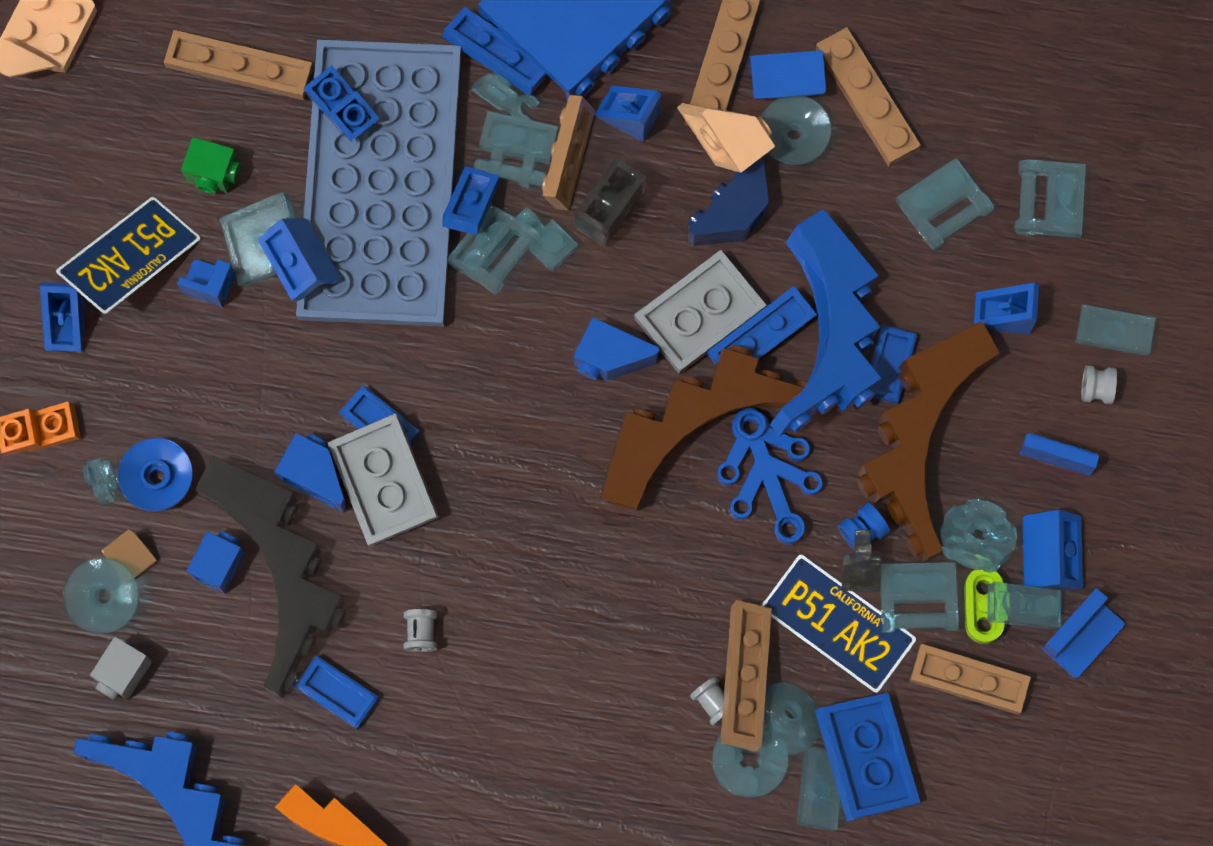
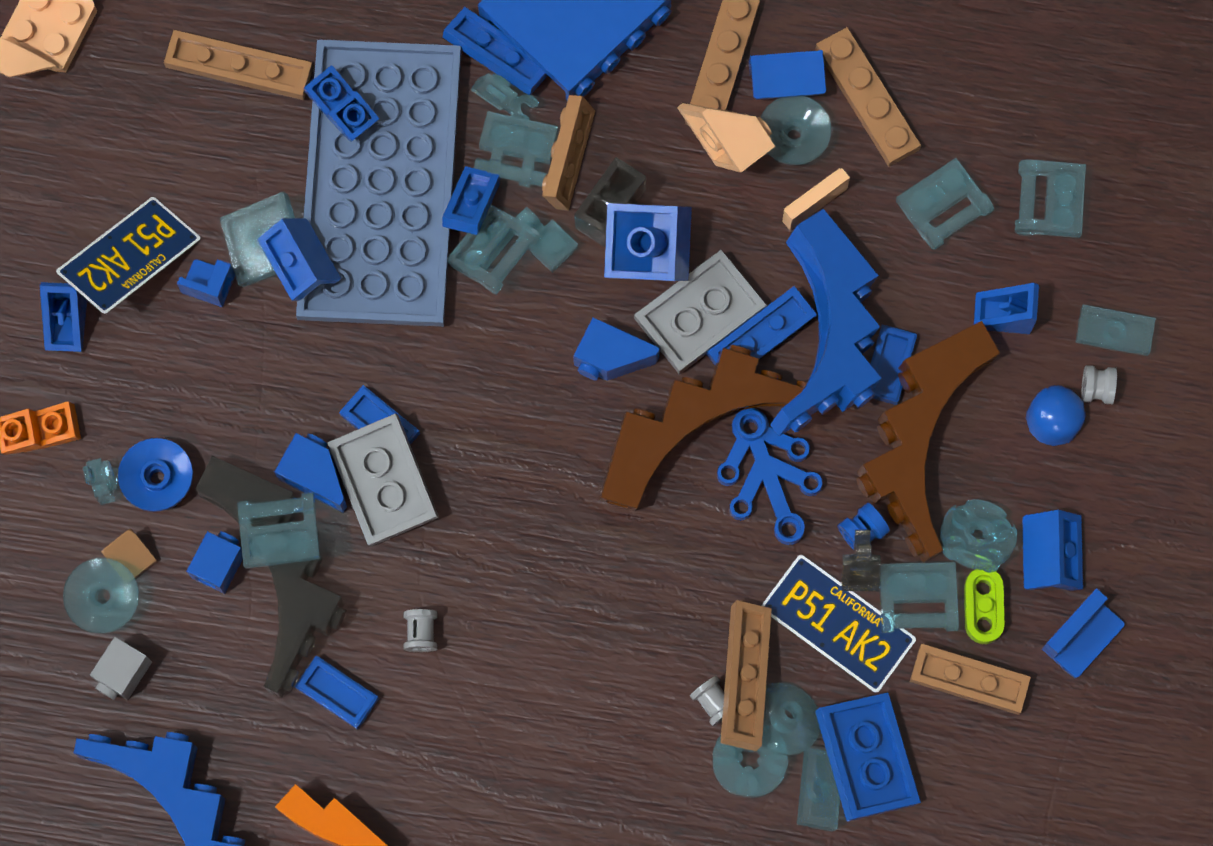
(210, 166): green brick -> none
(279, 542): none -> clear light blue plate
(630, 110): blue slope -> none
(648, 242): none -> blue slope
(734, 209): dark blue slope -> none
(815, 198): none -> light nougat tile
(1024, 606): clear light blue plate -> none
(1055, 415): none -> blue hair
(1059, 454): blue tile -> none

